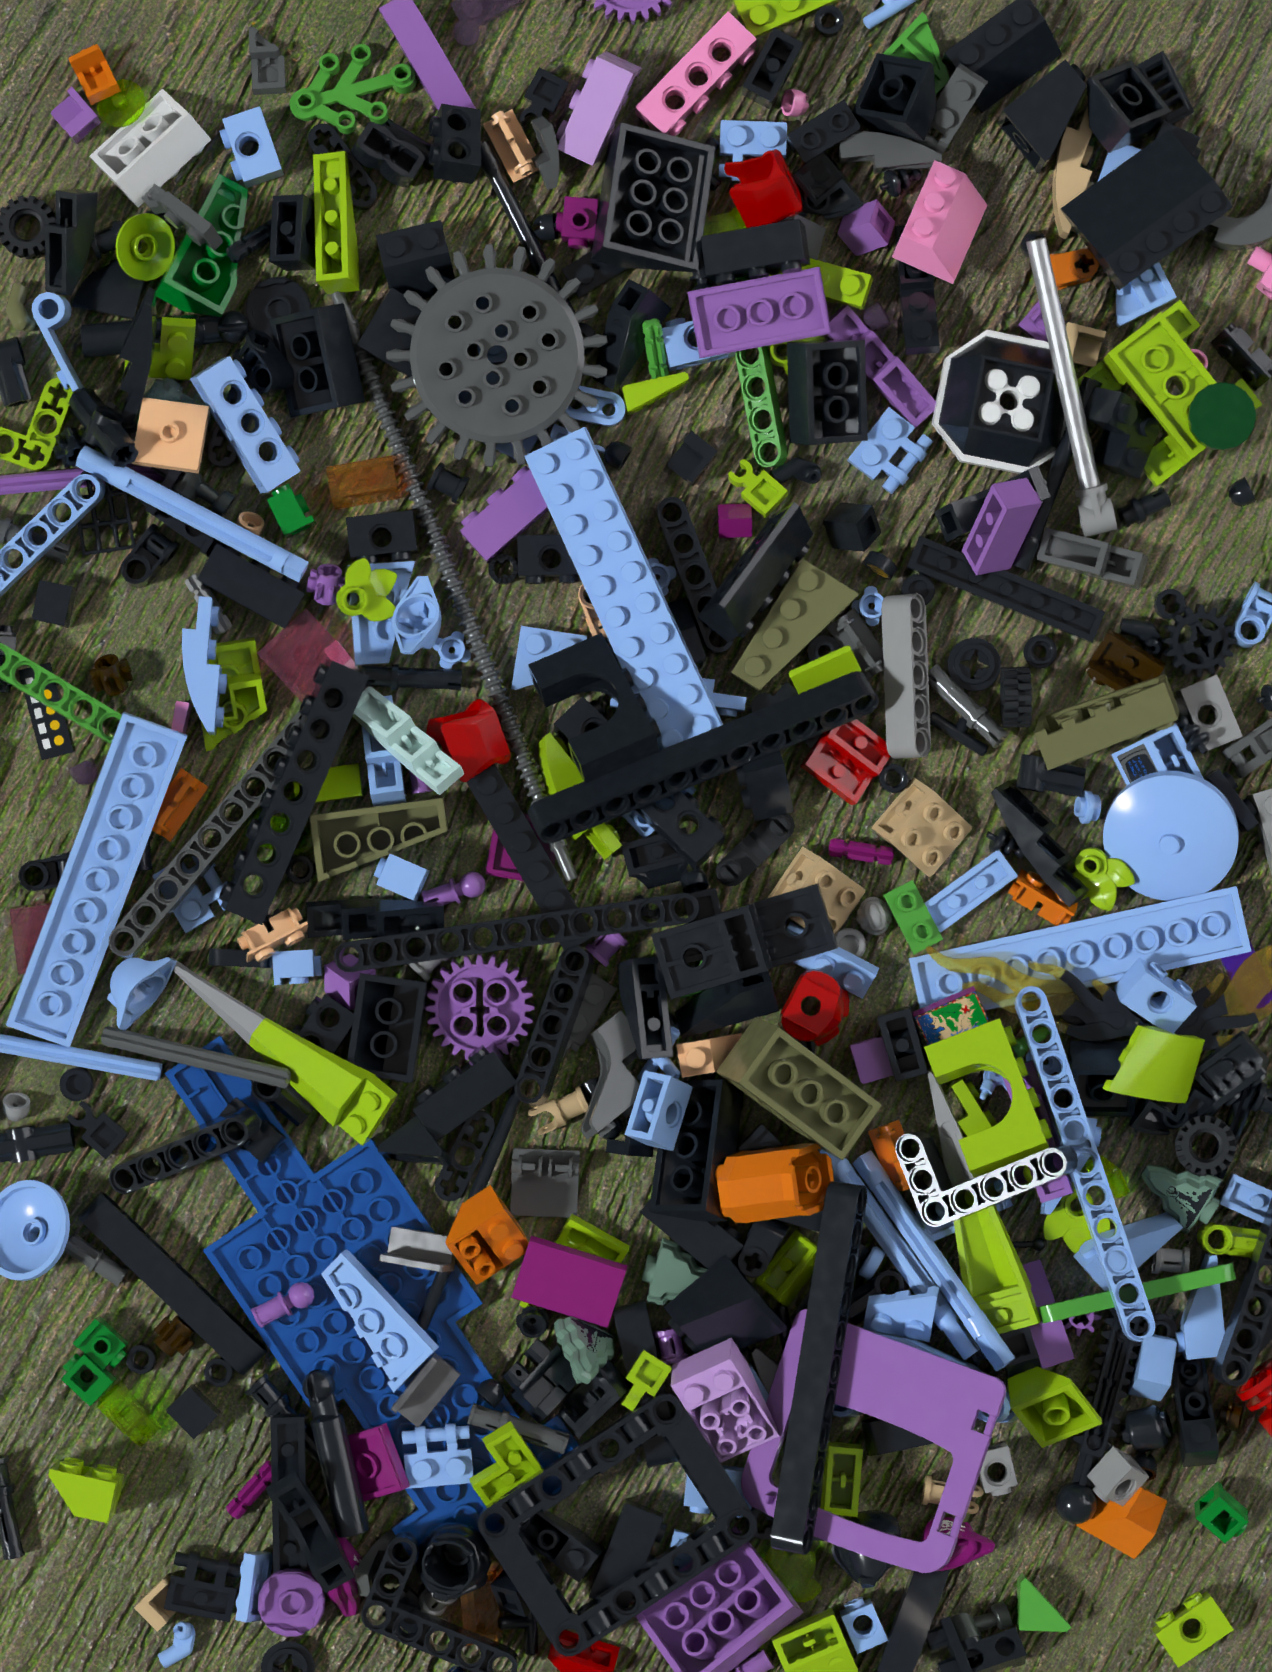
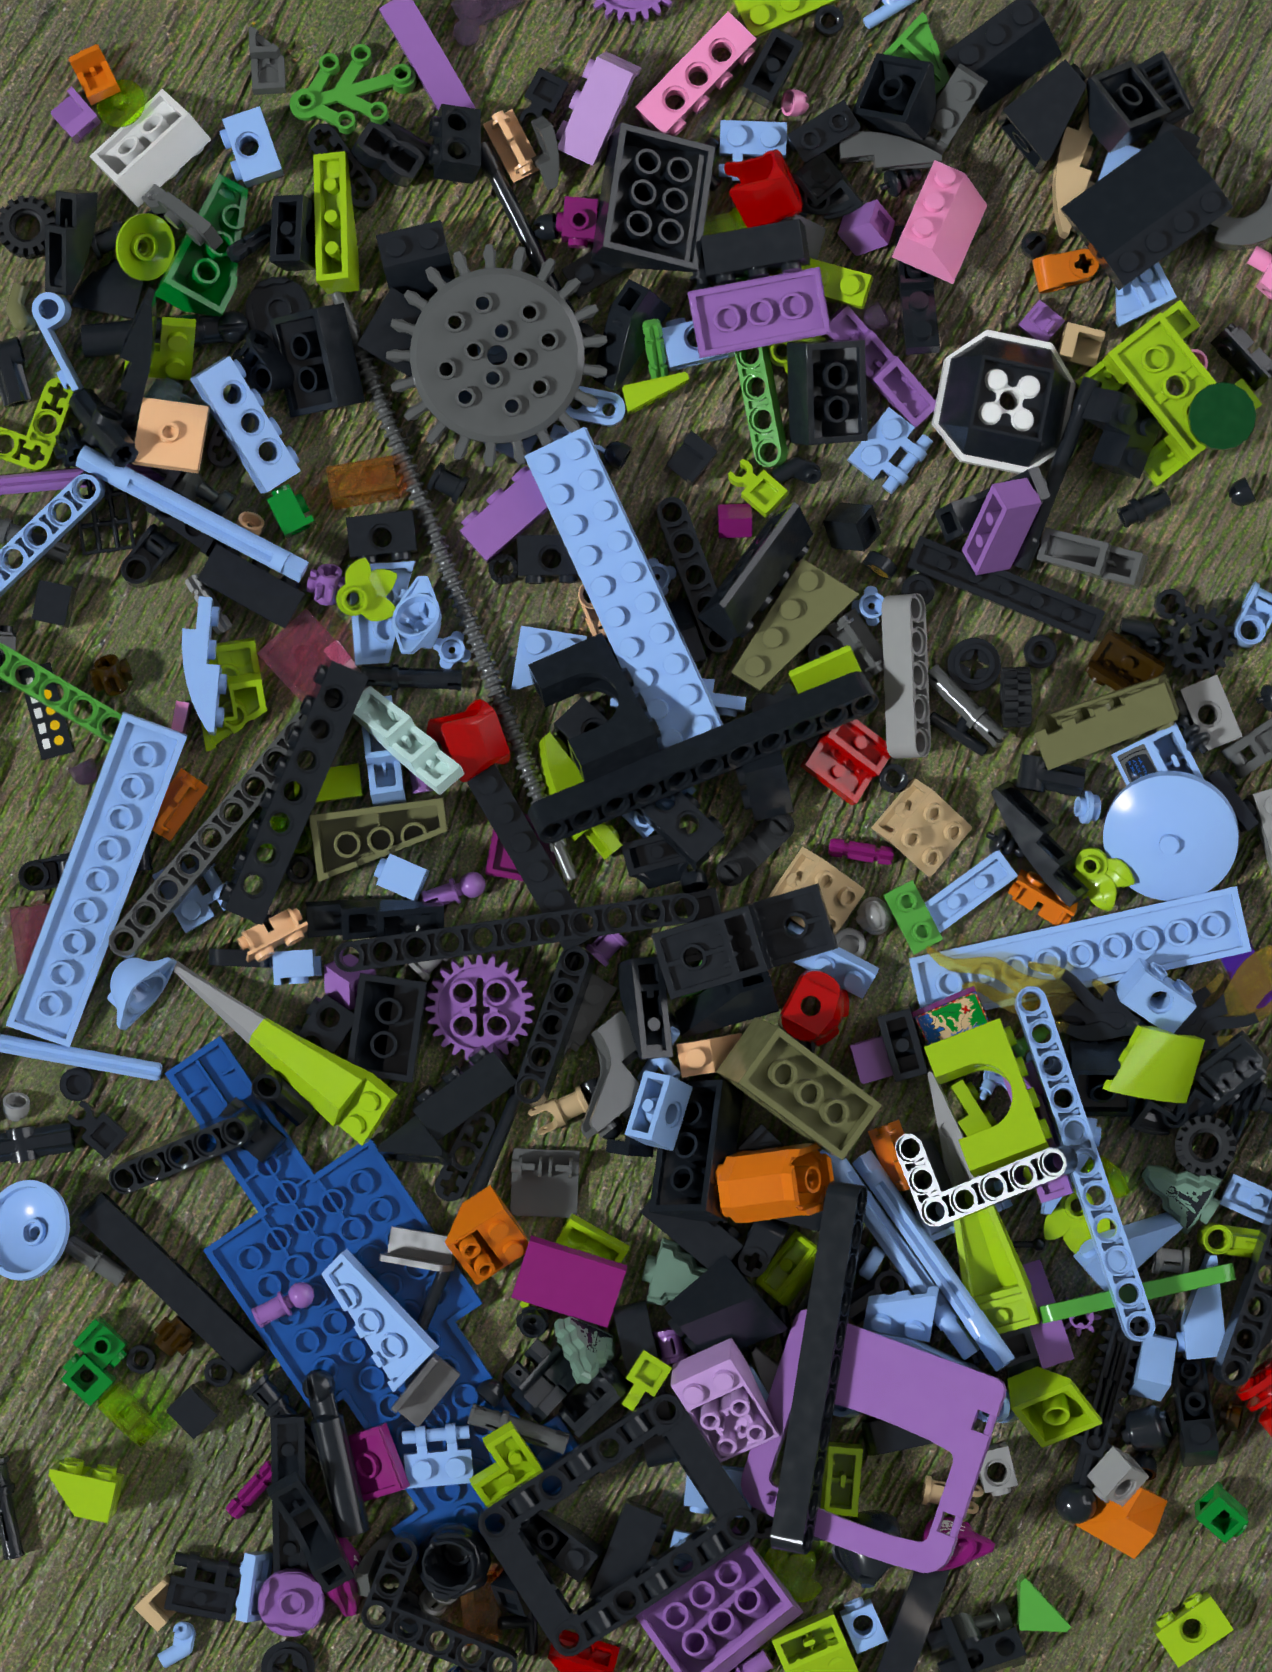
(196, 1057): dark grey axle -> none
(1095, 508): flat silver piece -> none

